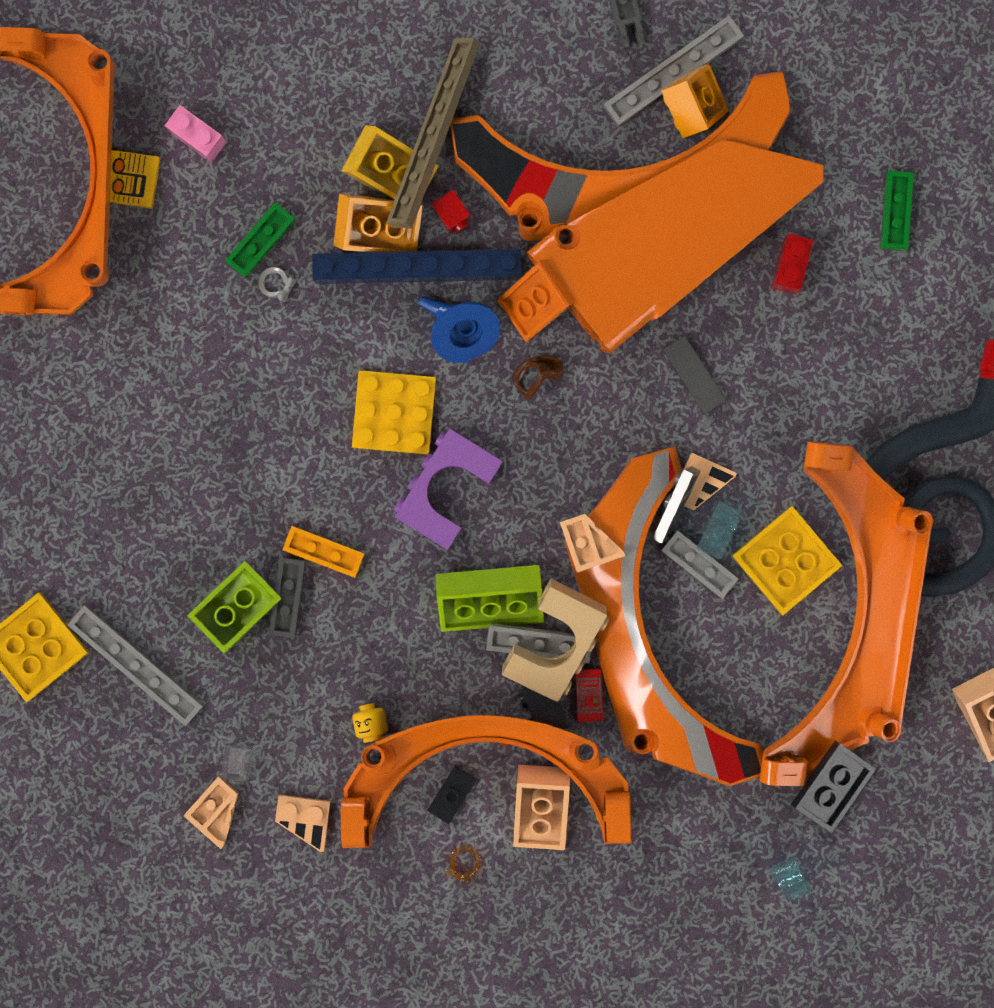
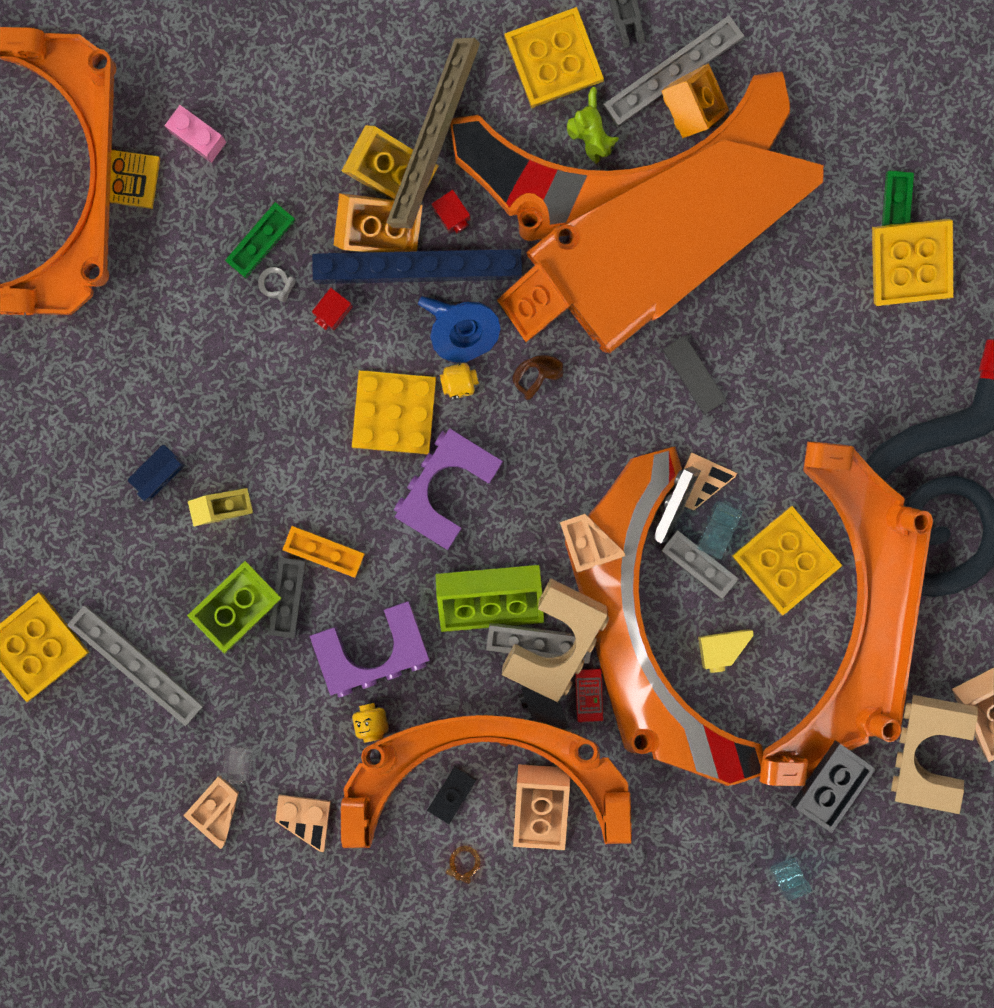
(155, 473): none -> dark blue panel
(220, 507): none -> light yellow slope
(331, 310): none -> red brick
(343, 674): none -> medium lavender arch
(458, 380): none -> yellow head
(554, 57): none -> yellow plate
(589, 128): none -> lime animal
(722, 649): none -> light yellow slope
(792, 264): red brick -> none
(912, 262): none -> yellow plate
(926, 719): none -> tan arch

